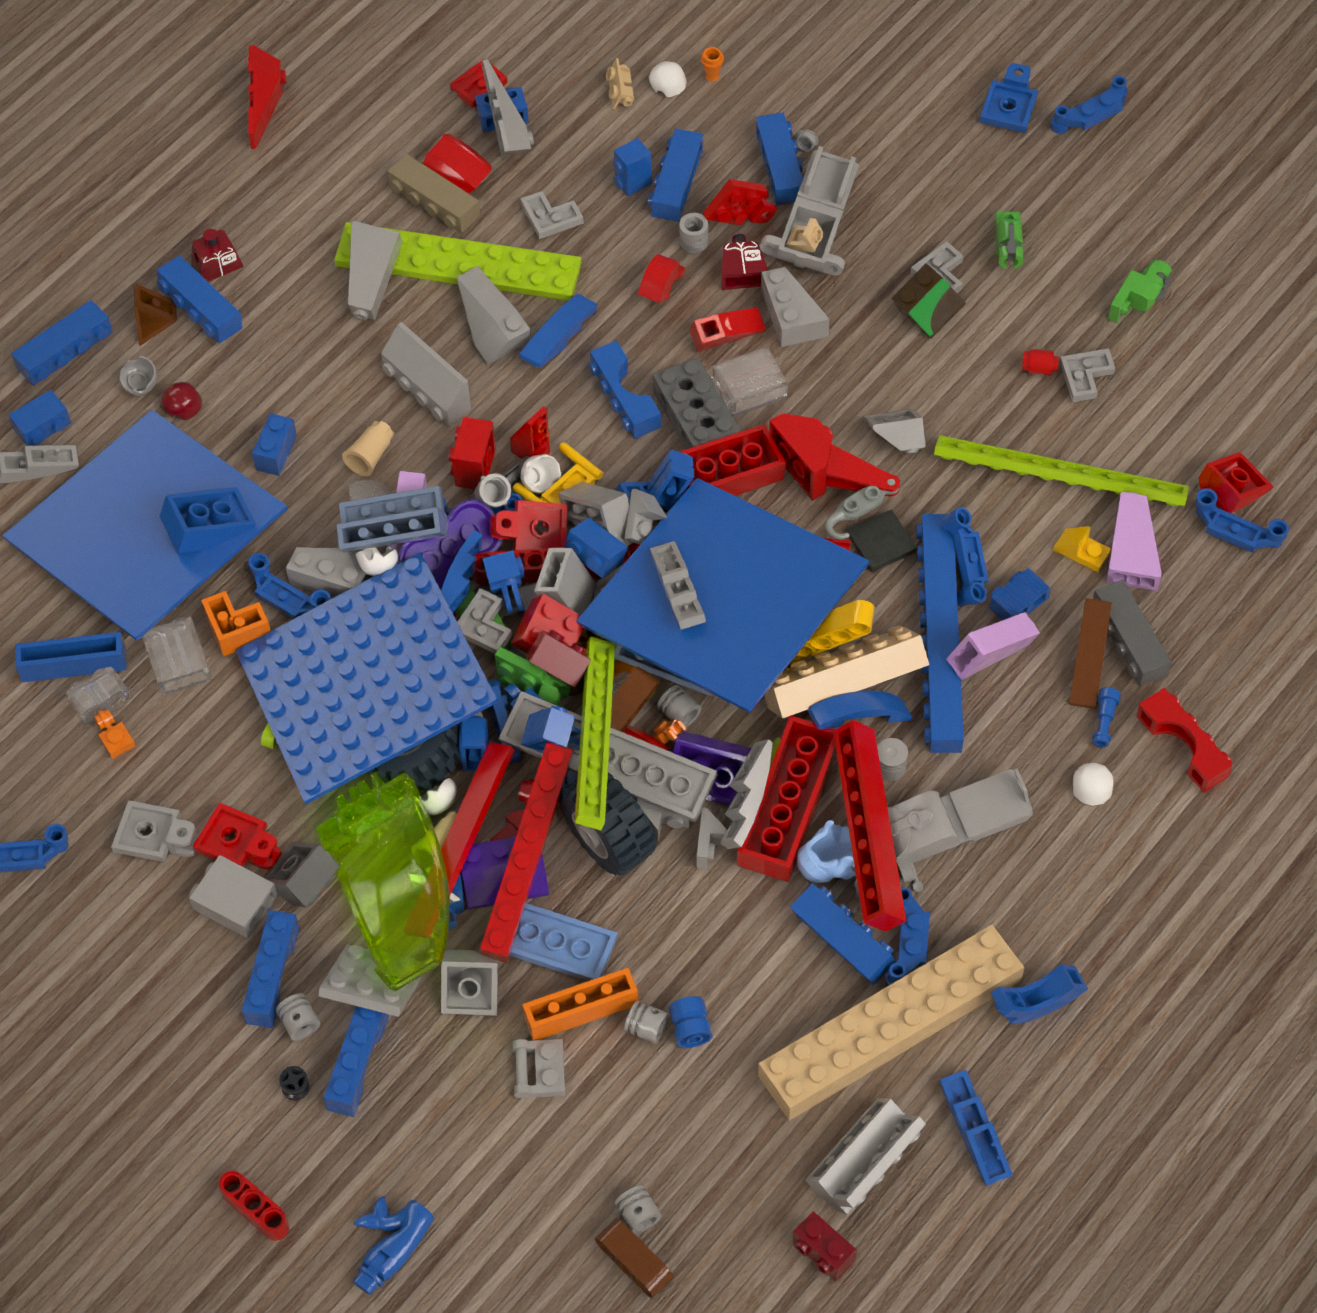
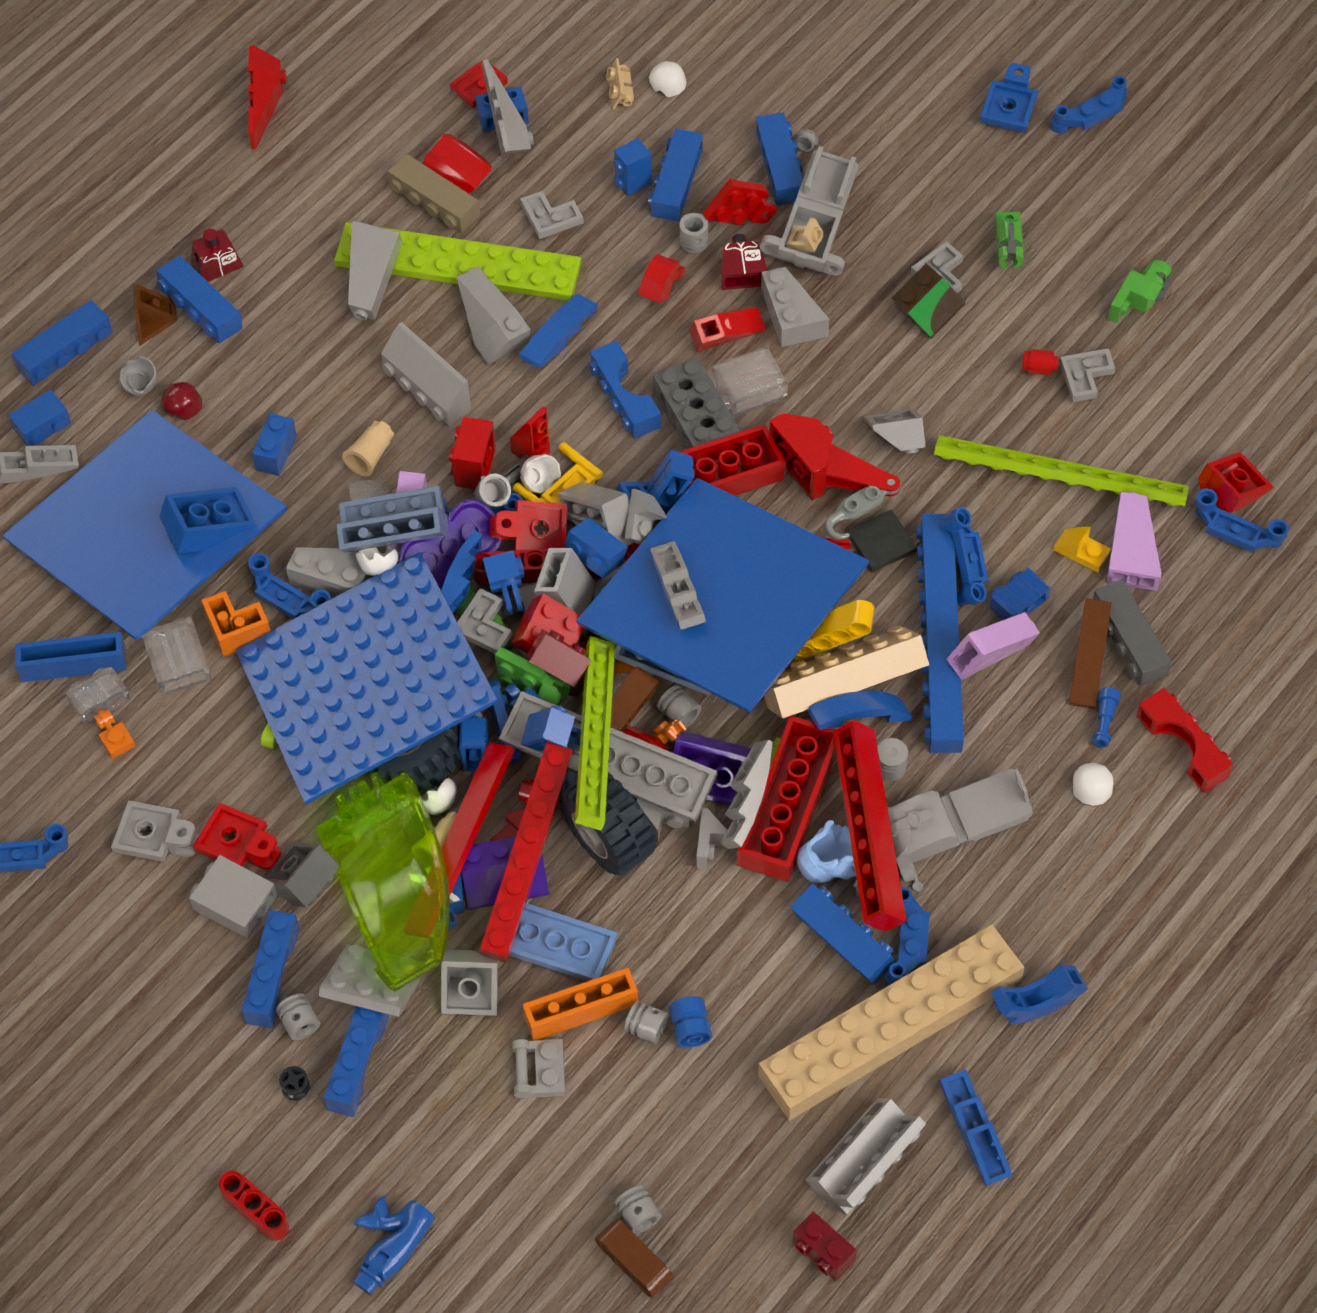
(712, 62): orange cone -> none

